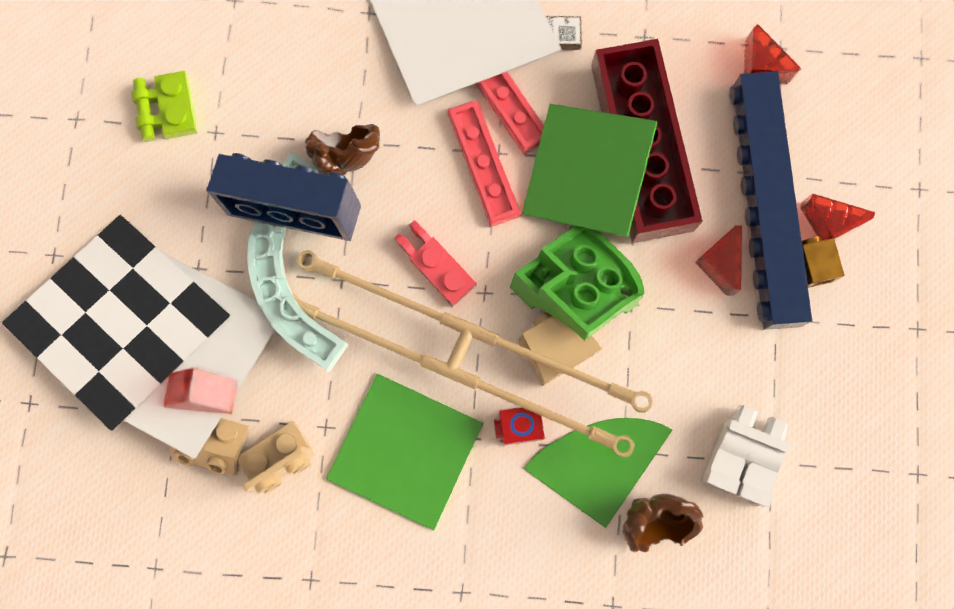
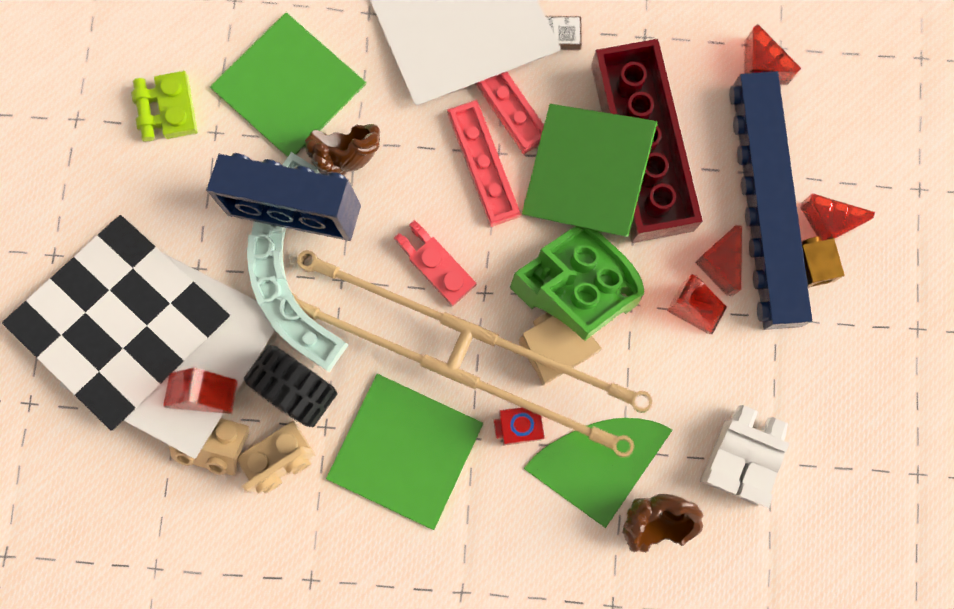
(288, 85): none -> bright green piece
(290, 386): none -> black tyre
(697, 305): none -> clear red slope

